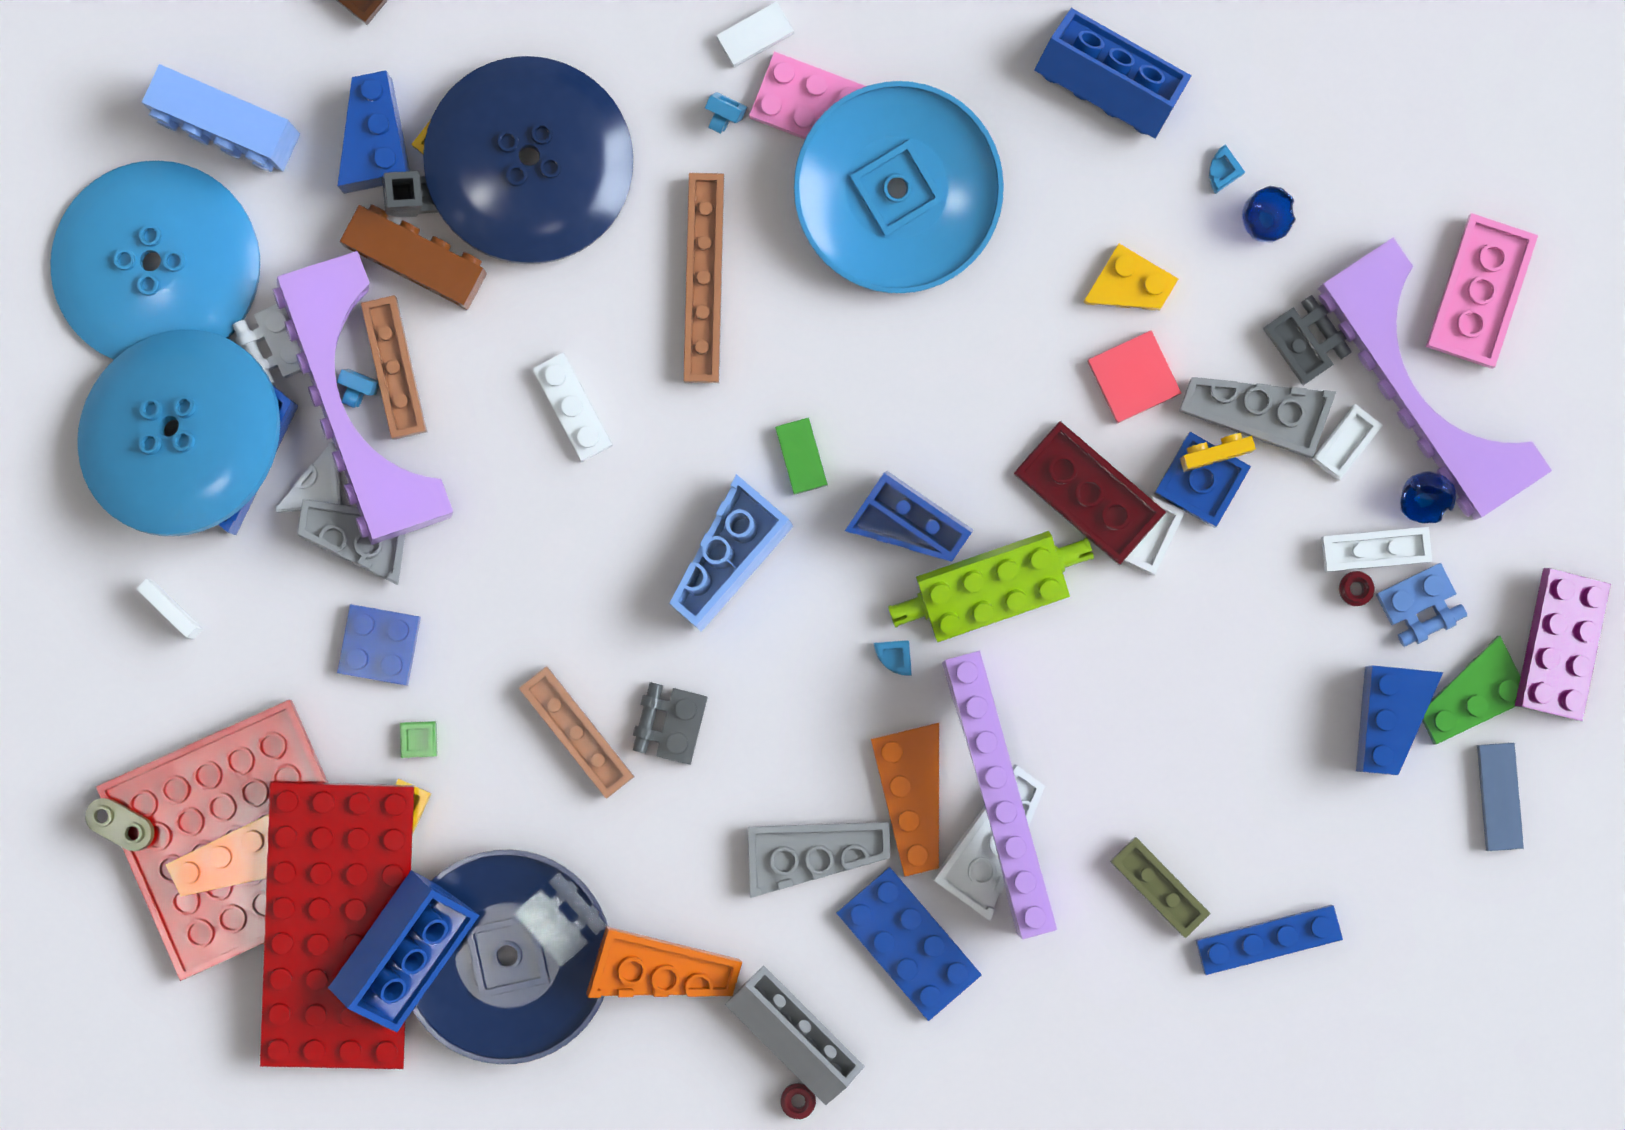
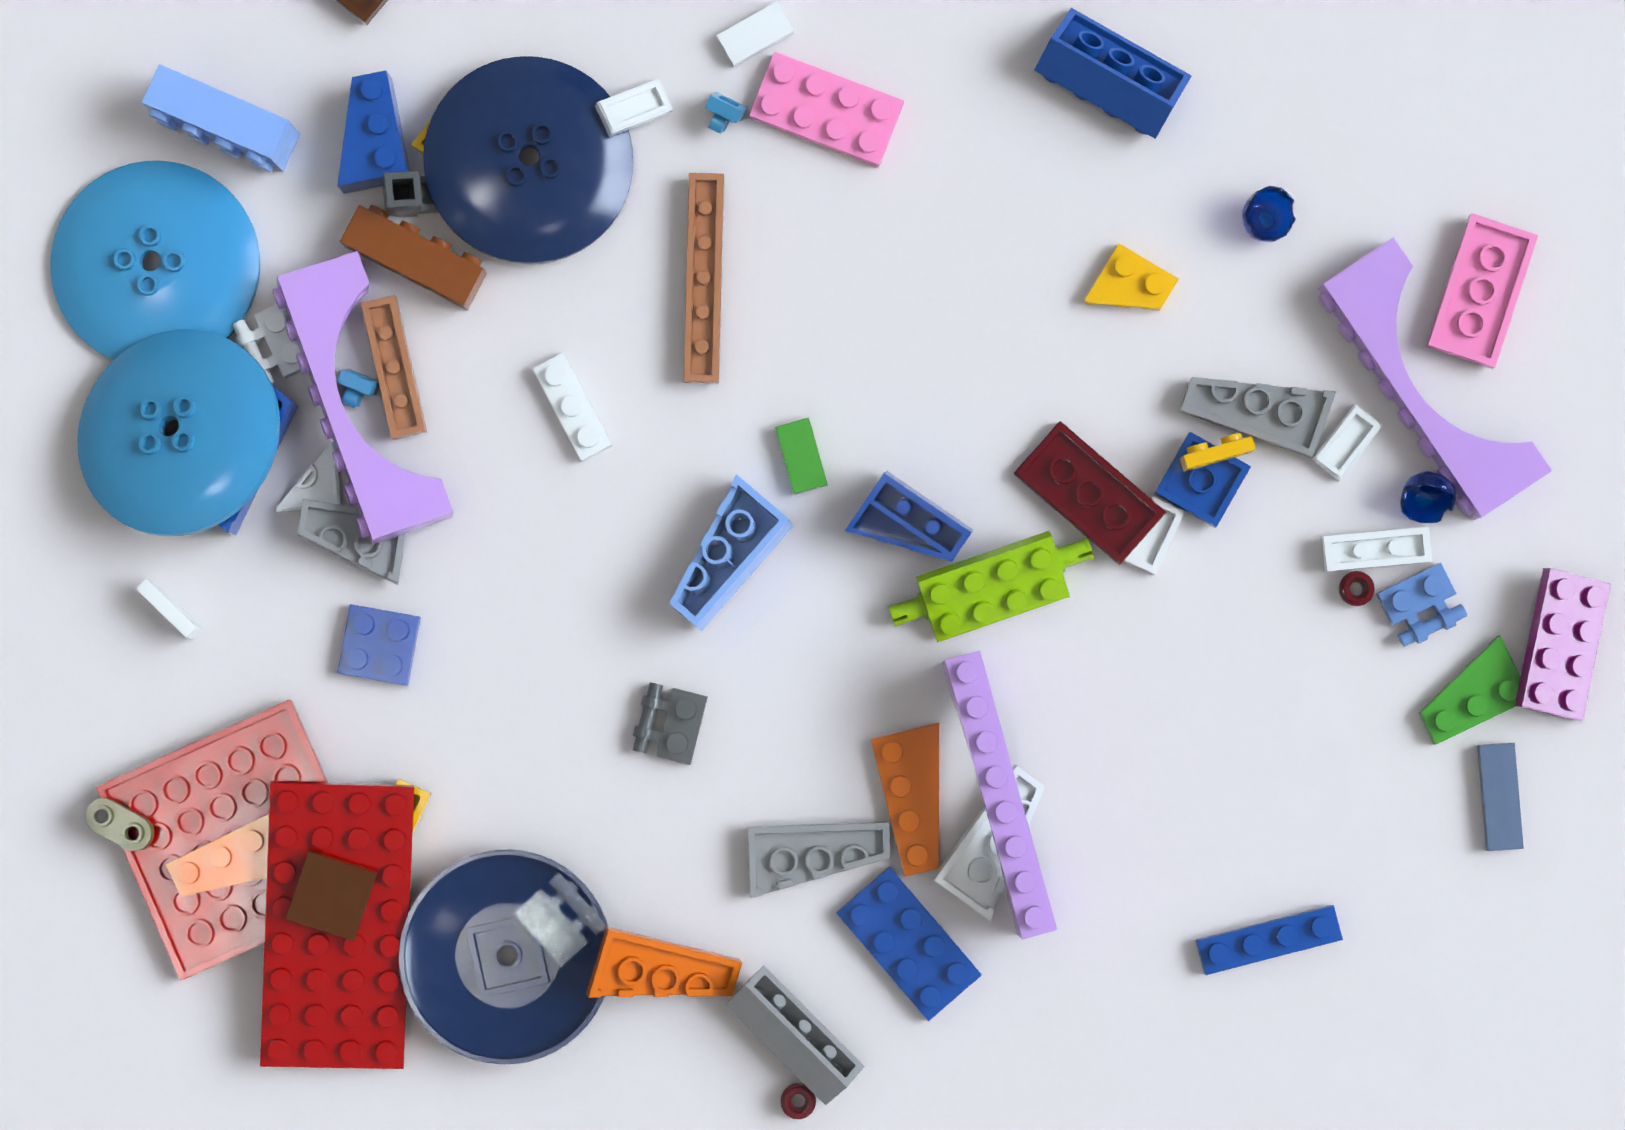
(331, 895): none -> reddish brown tile
(403, 952): blue slope -> none
(418, 739): bright green tile -> none
(576, 732): nougat plate -> none
(633, 107): none -> white tile
(895, 656): dark azure tile -> none
(949, 179): dark azure dish -> none
(1134, 376): coral tile -> none
(1160, 887): olive plate -> none
(1224, 169): dark azure tile -> none
(1298, 344): dark grey plate -> none
(1391, 715): blue wedge -> none

